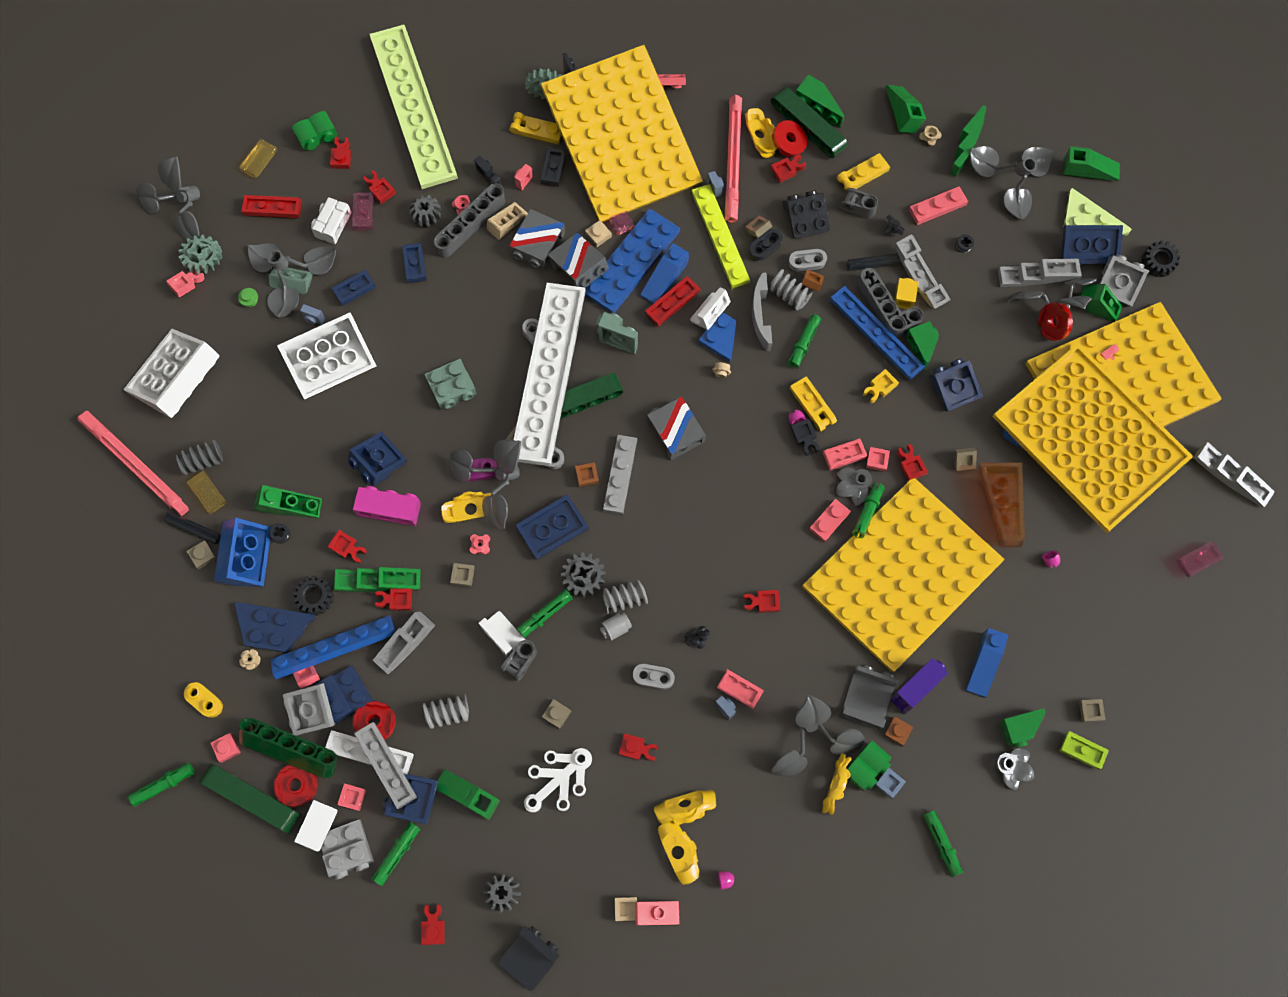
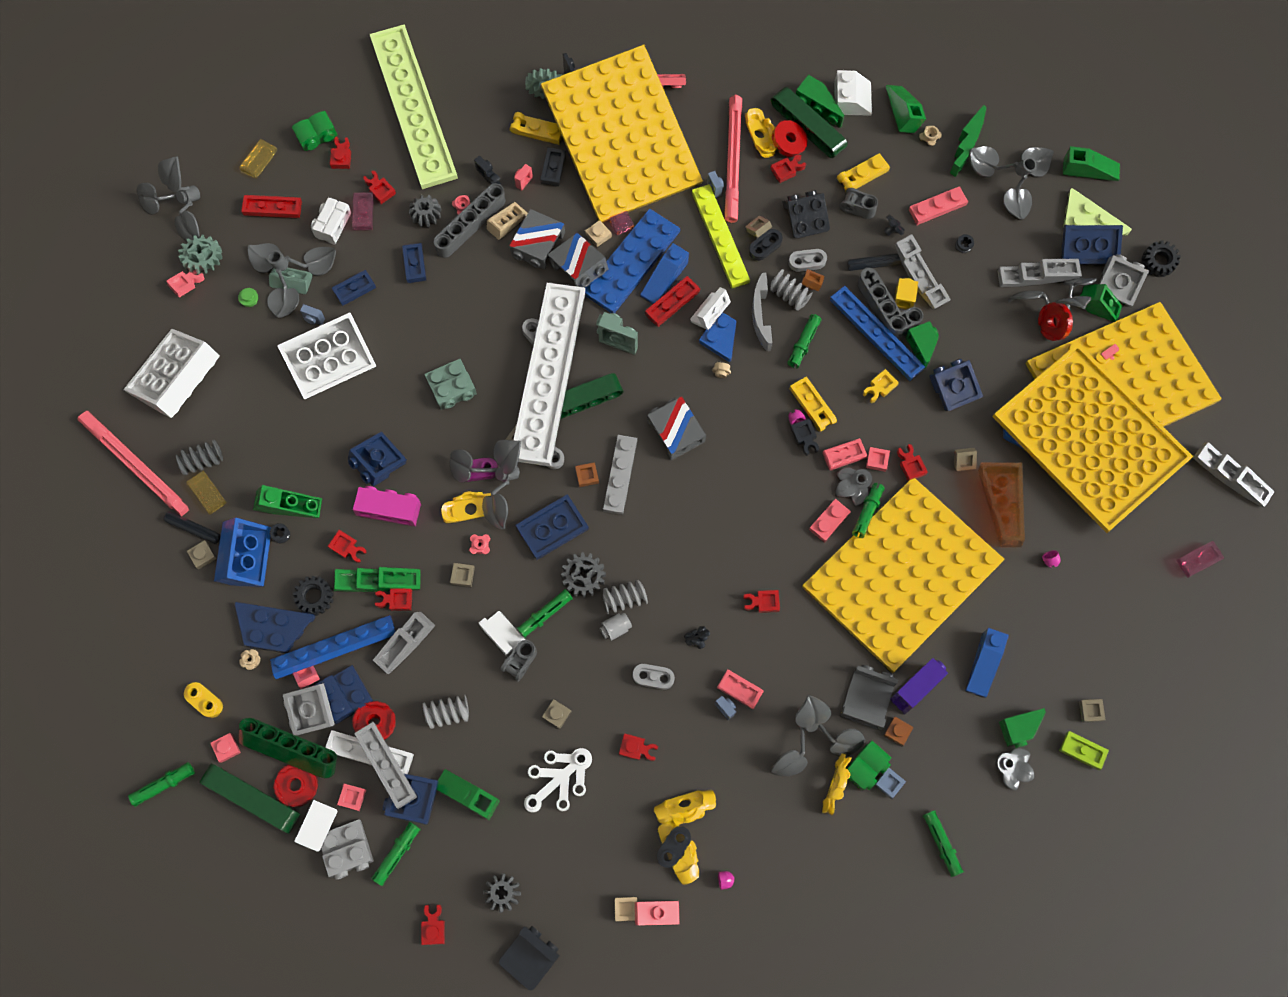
(673, 846): none -> black plate
(852, 93): none -> white slope

